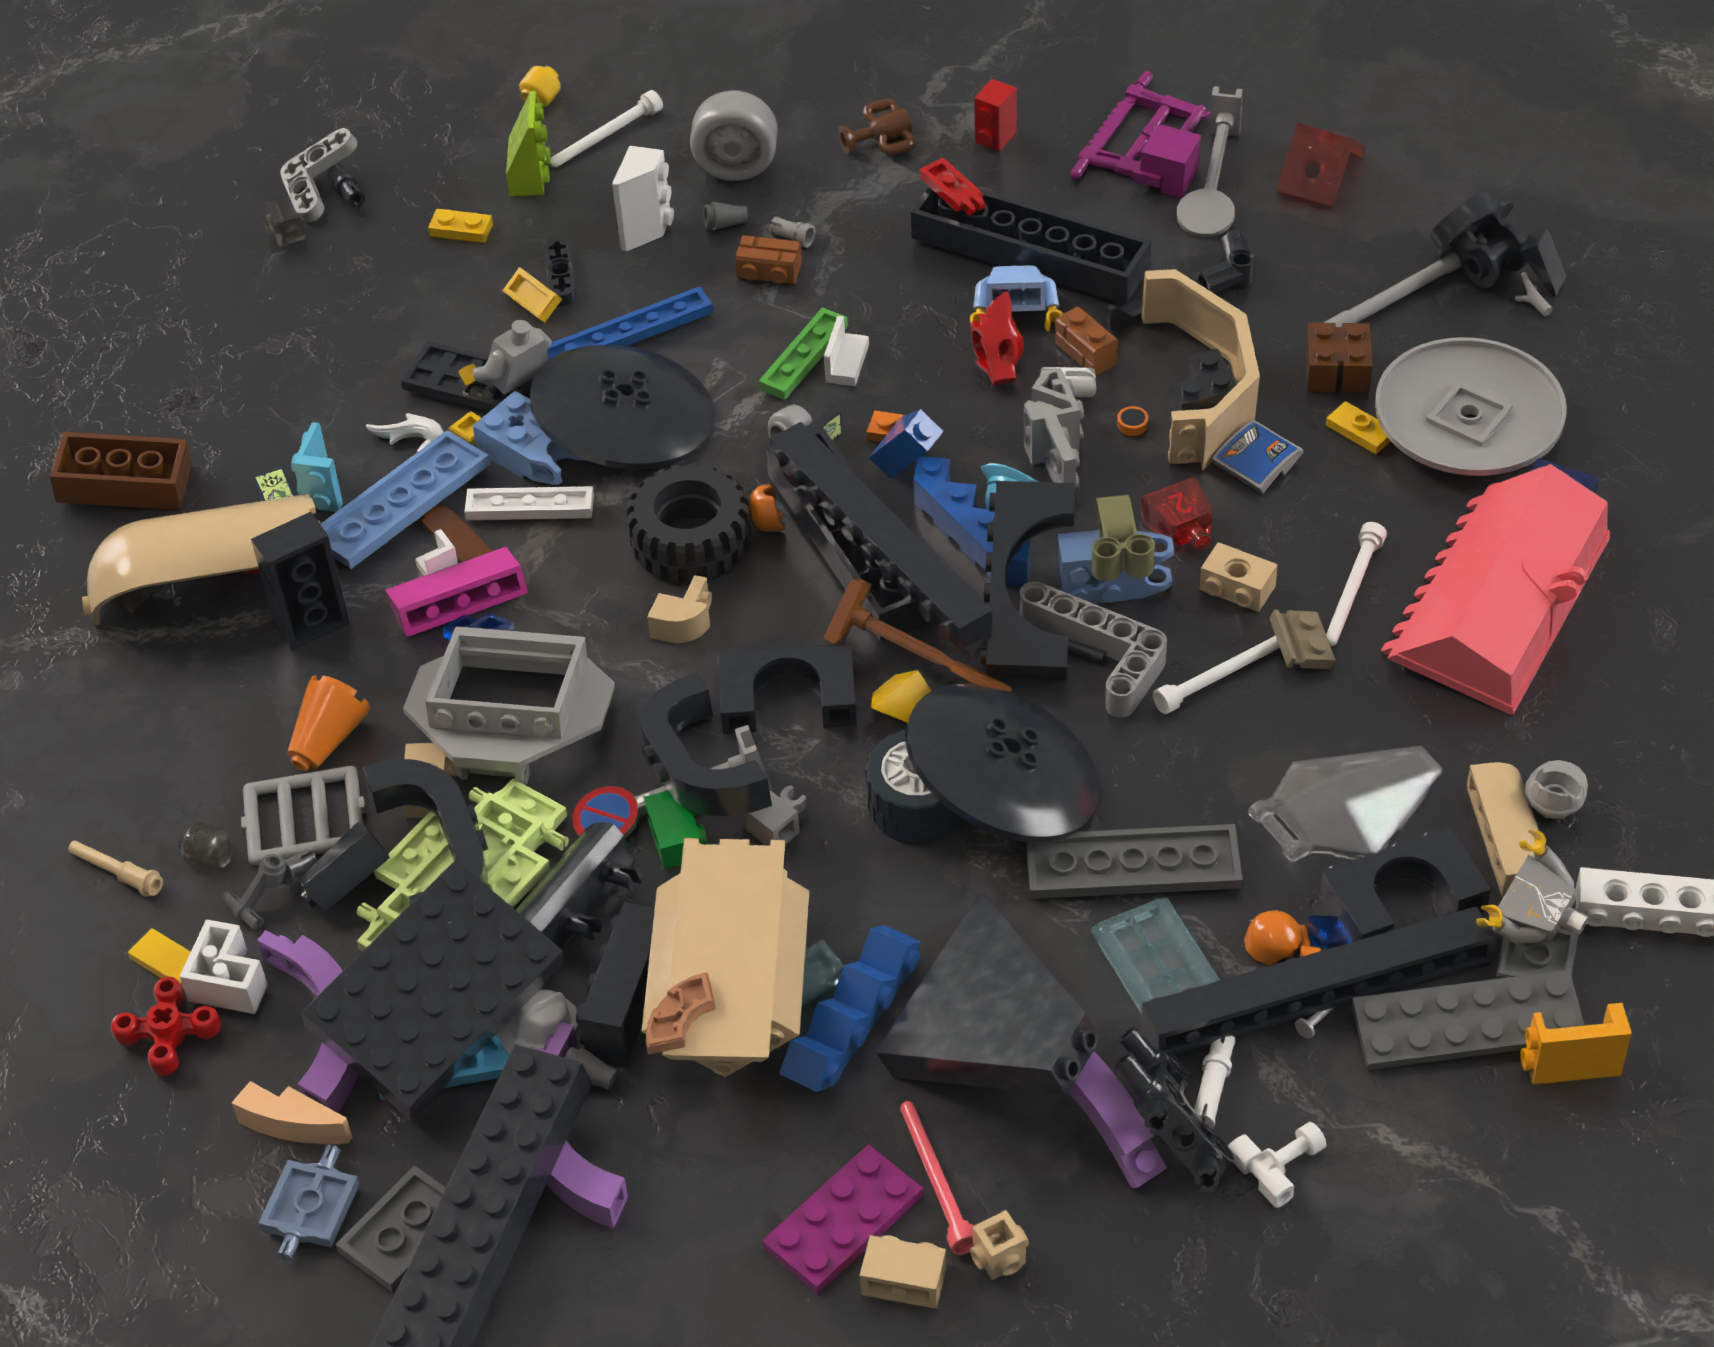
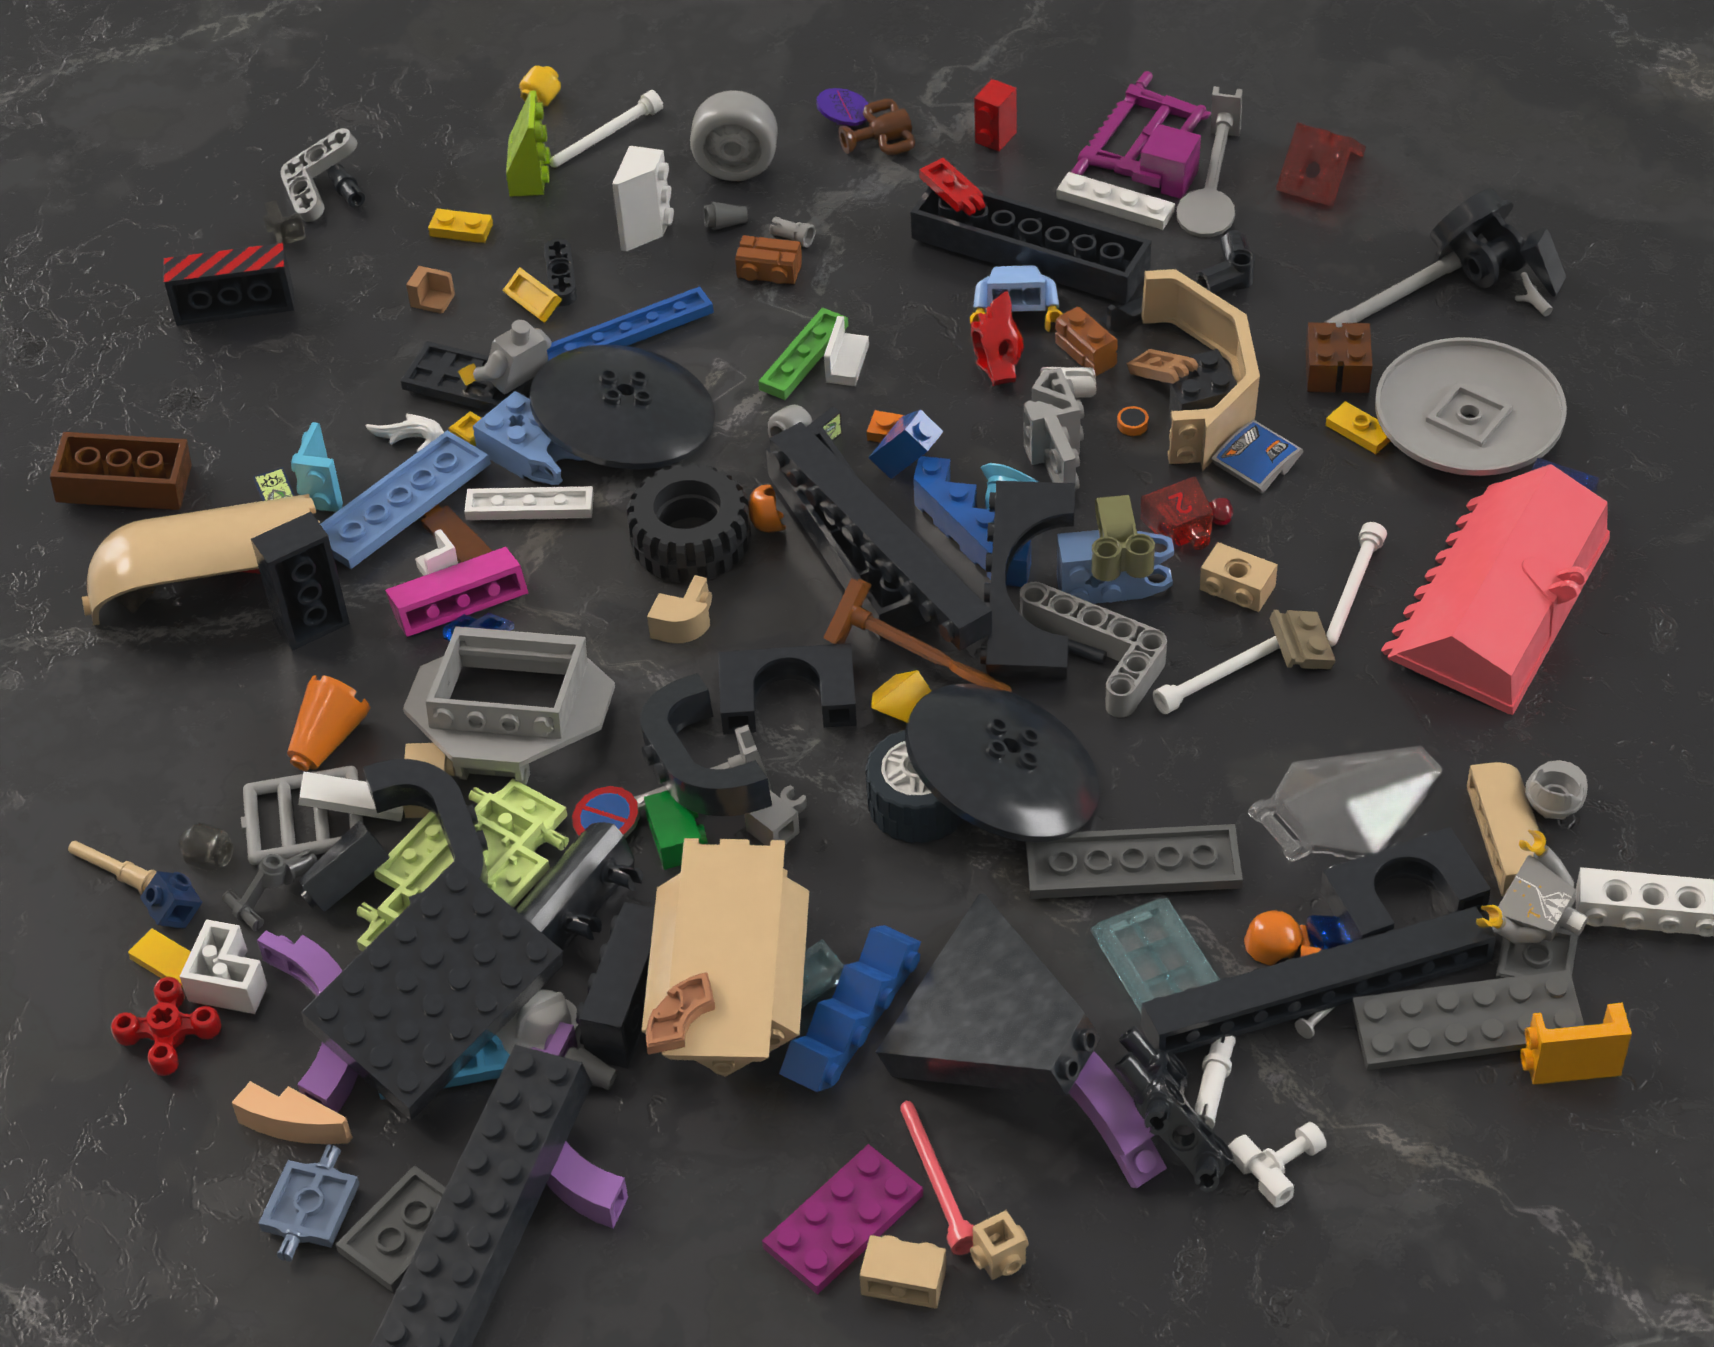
(171, 899): none -> dark blue brick
(229, 284): none -> black brick
(341, 796): none -> white tile
(430, 289): none -> medium nougat panel
(842, 106): none -> dark purple piece
(1115, 200): none -> white plate
(1162, 366): none -> medium nougat hinge
(1222, 511): none -> dark red hinge

